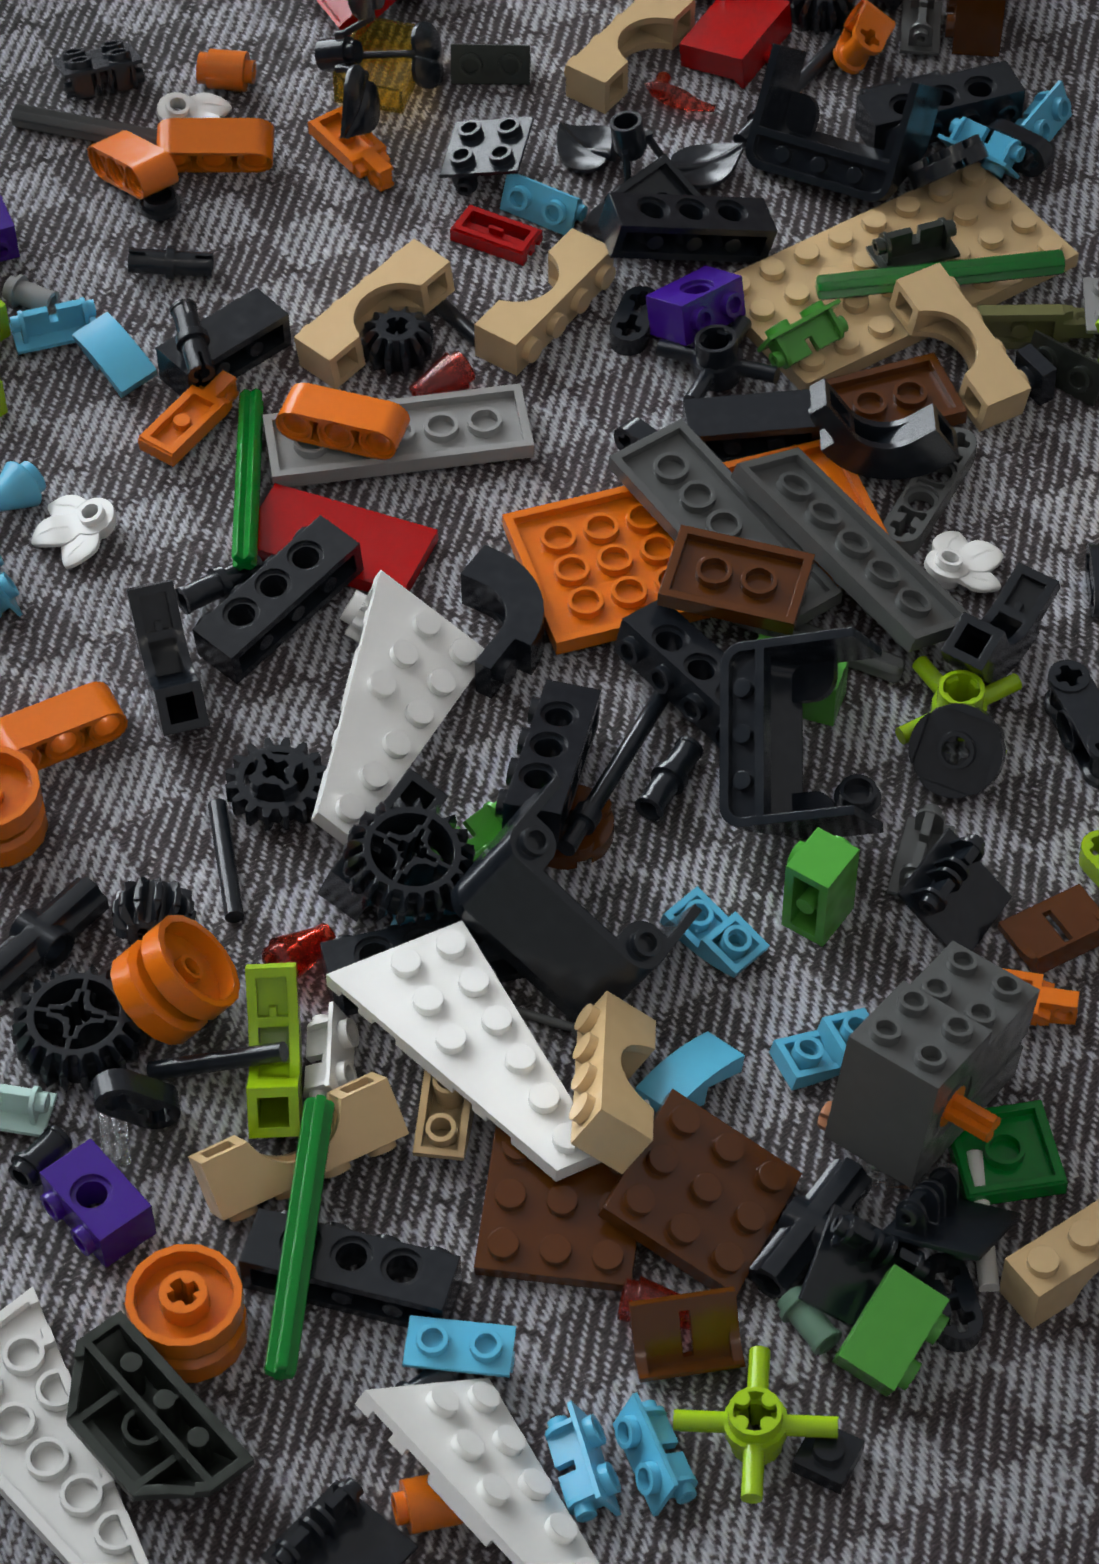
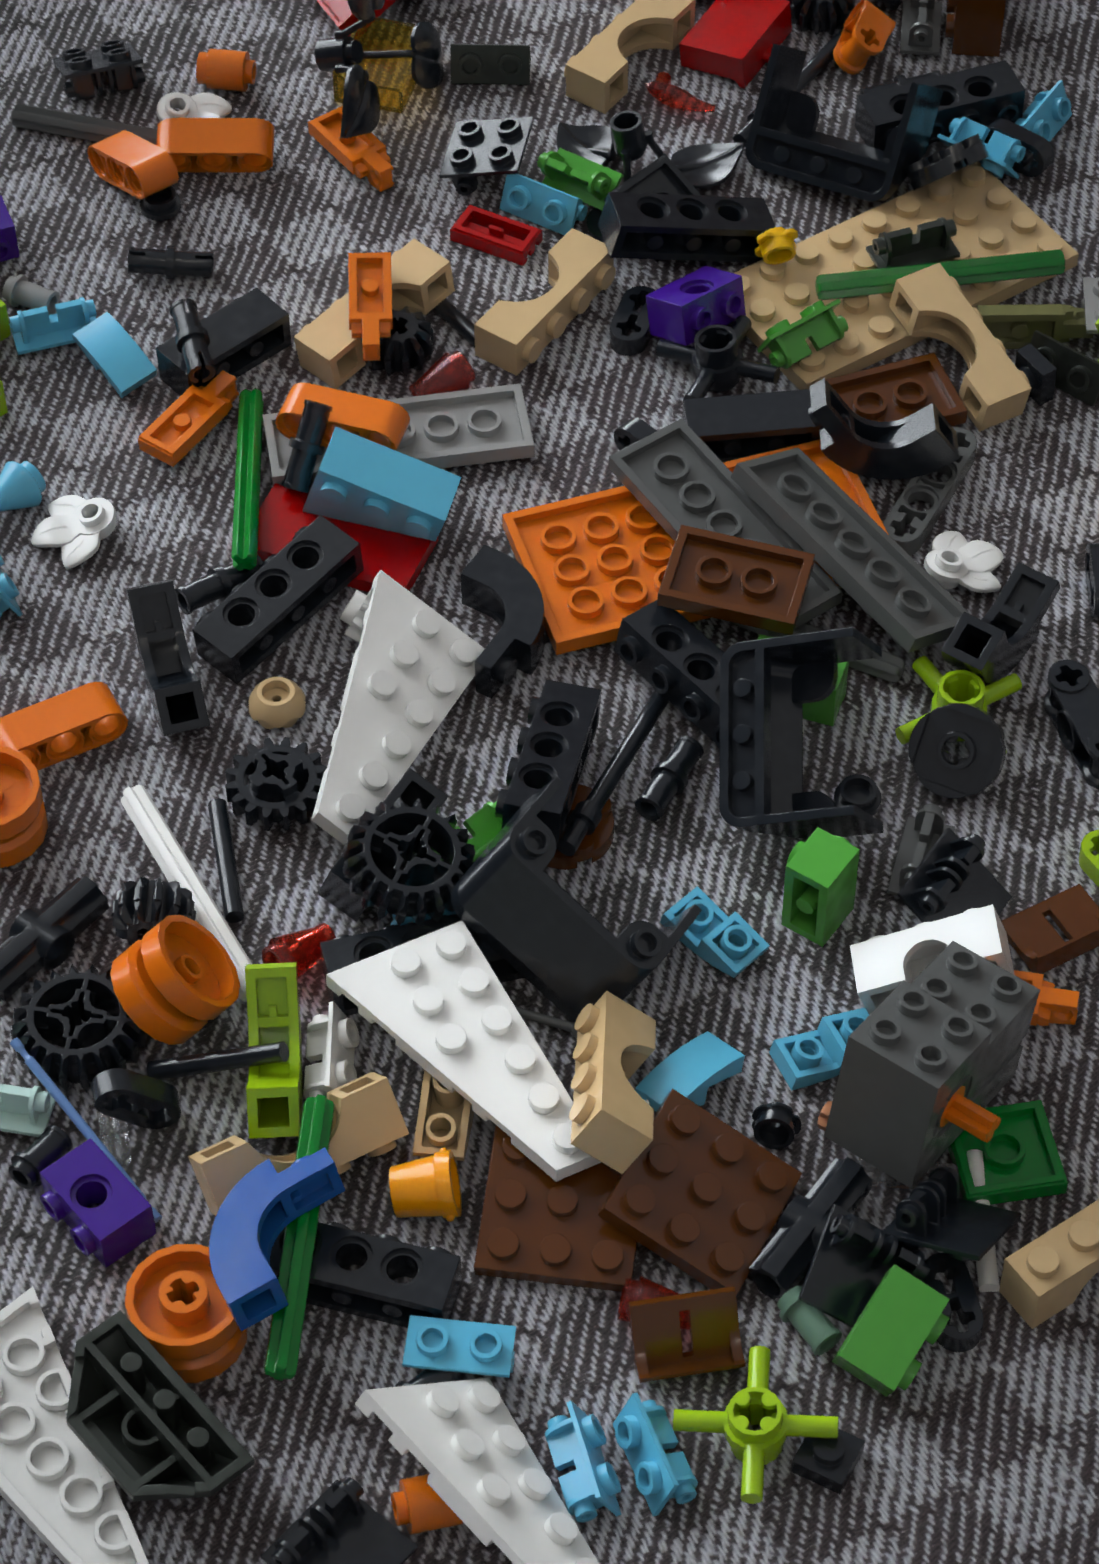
(70, 1111): none -> medium blue piece
(178, 868): none -> white axle
(252, 1221): none -> blue arch
(277, 703): none -> tan plate
(306, 446): none -> black pin
(370, 300): none -> orange hinge
(380, 488): none -> medium azure wedge
(426, 1187): none -> light orange piece
(578, 176): none -> bright green hinge
(775, 1125): none -> black plate
(777, 245): none -> yellow plate
(903, 955): none -> white arch

